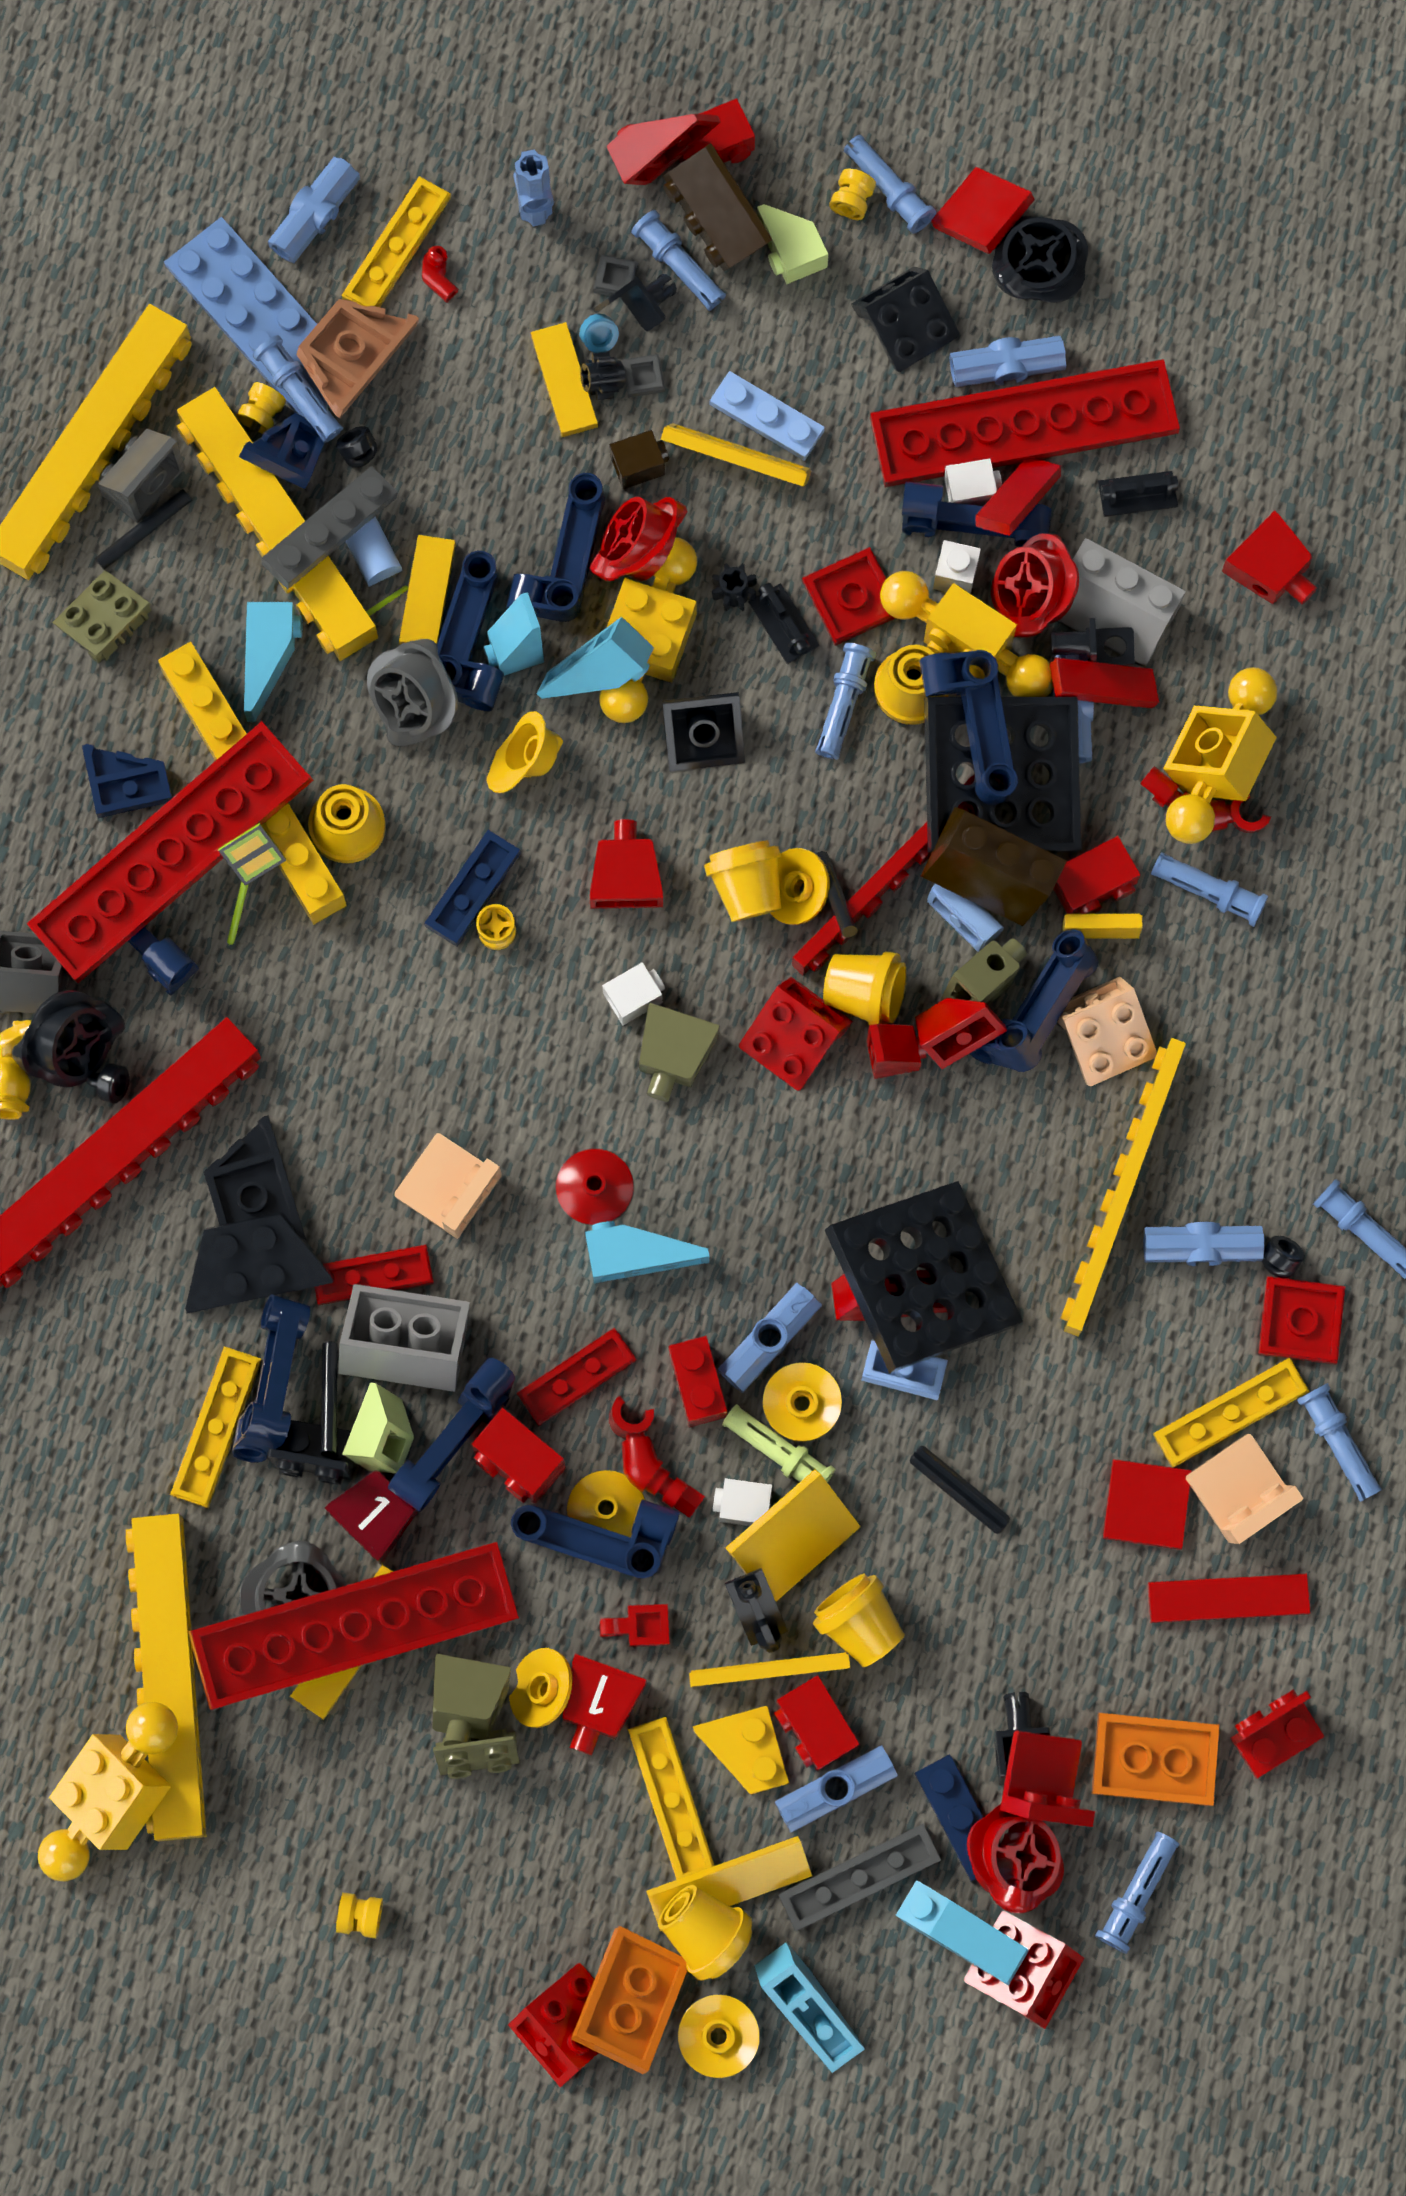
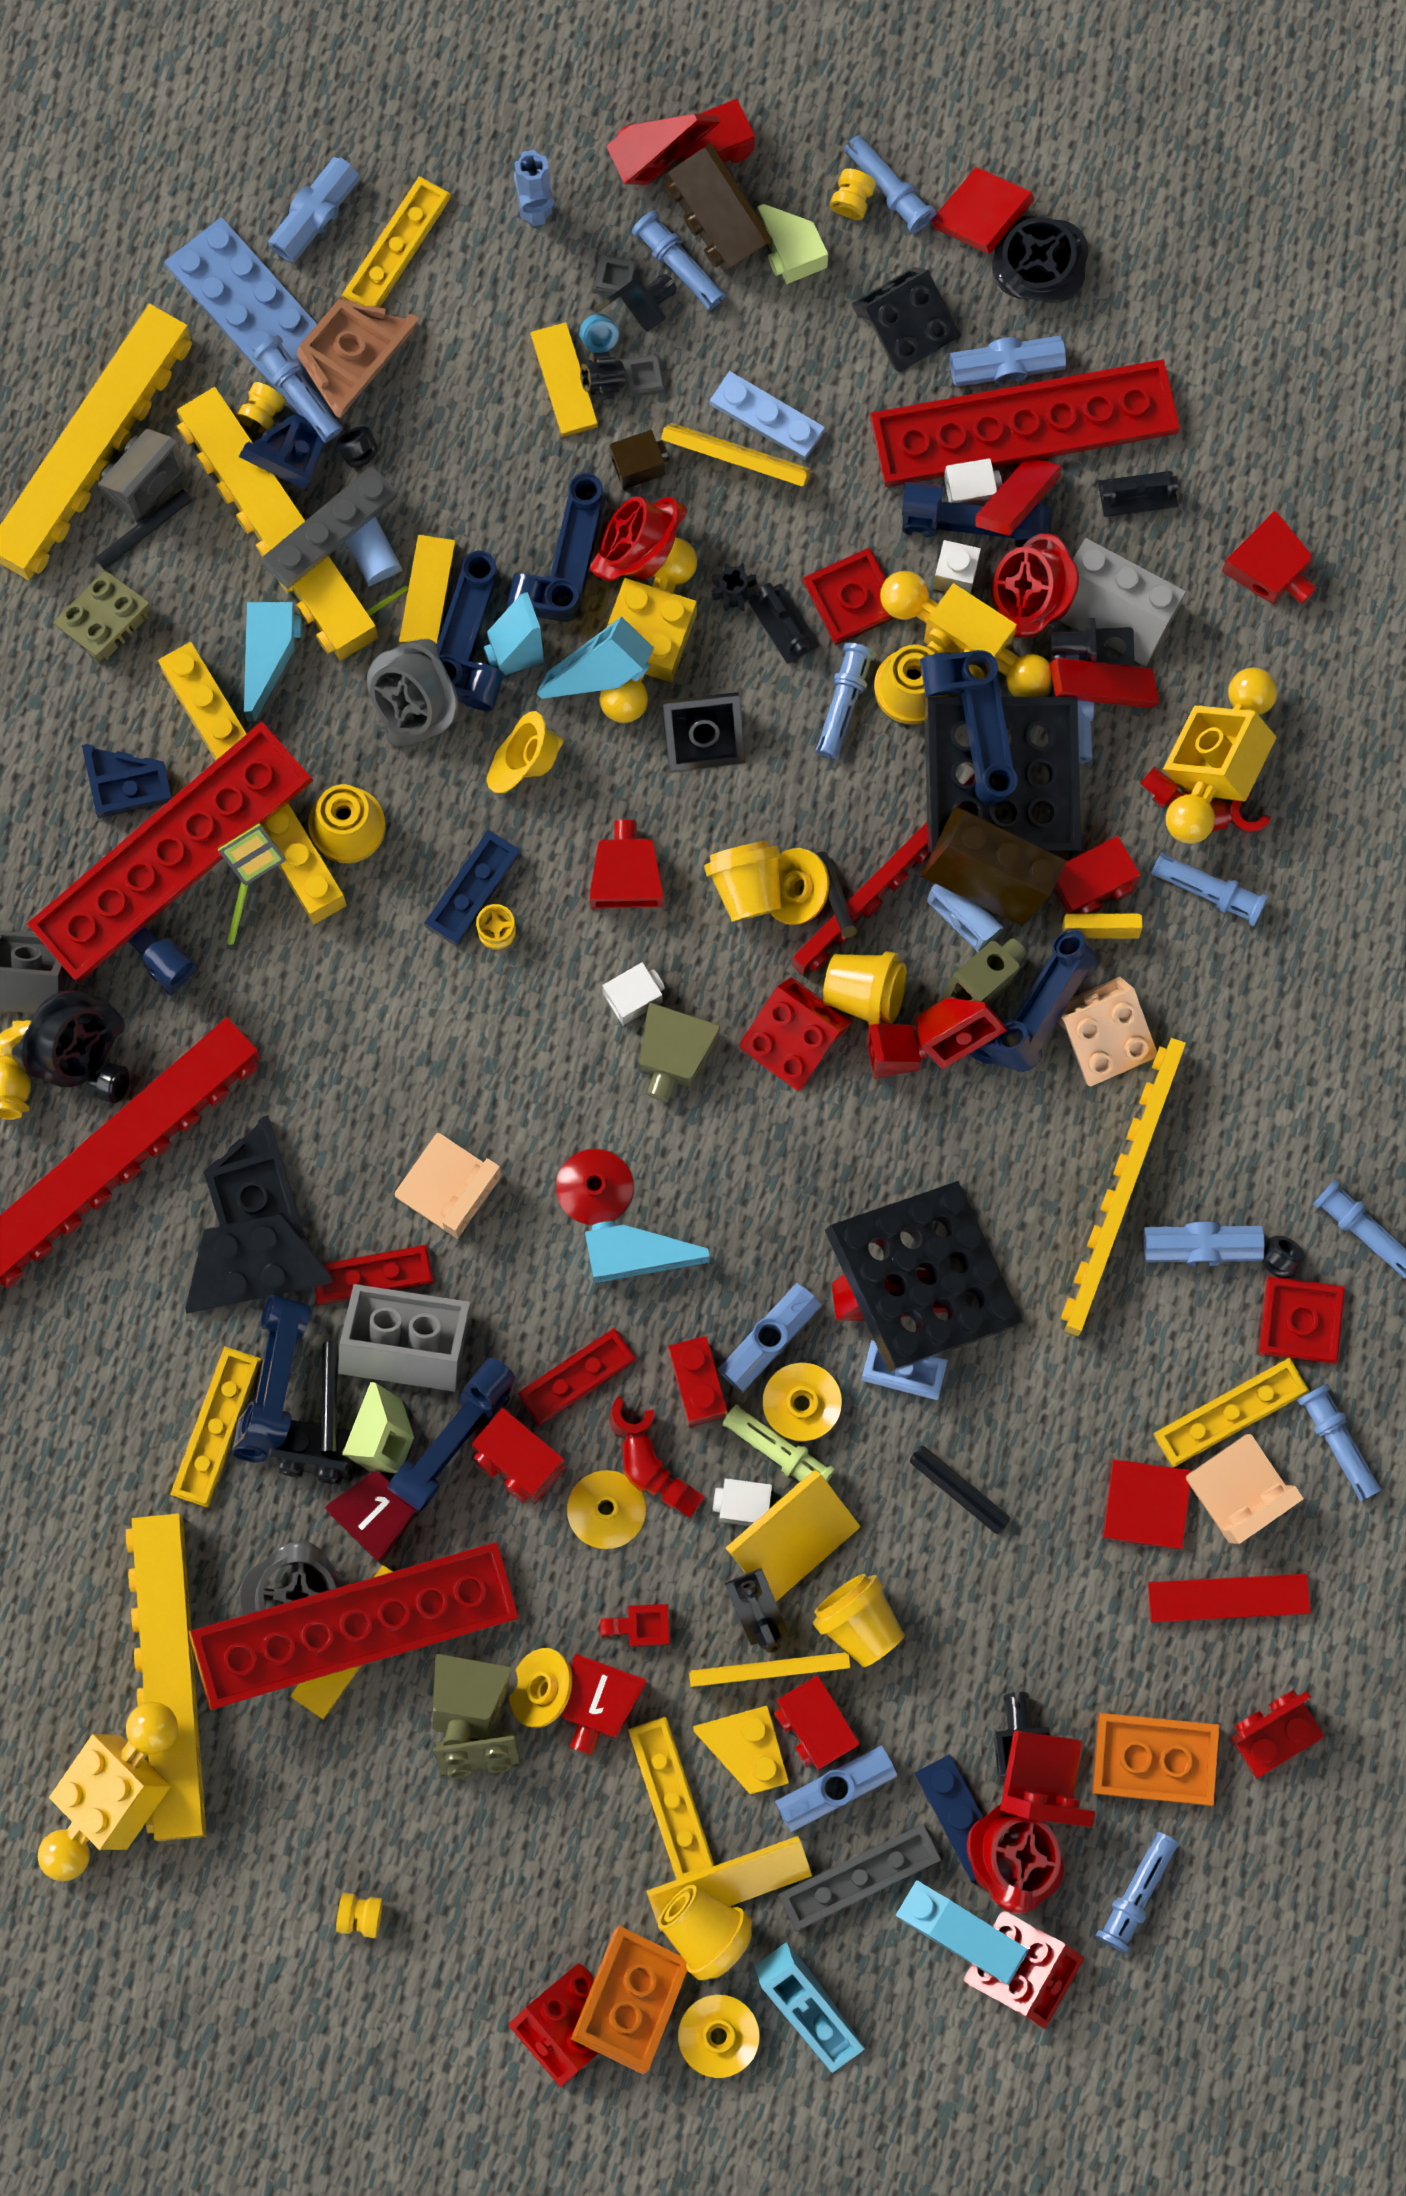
(434, 273): red arm -> none
(650, 1531): dark blue piece -> none

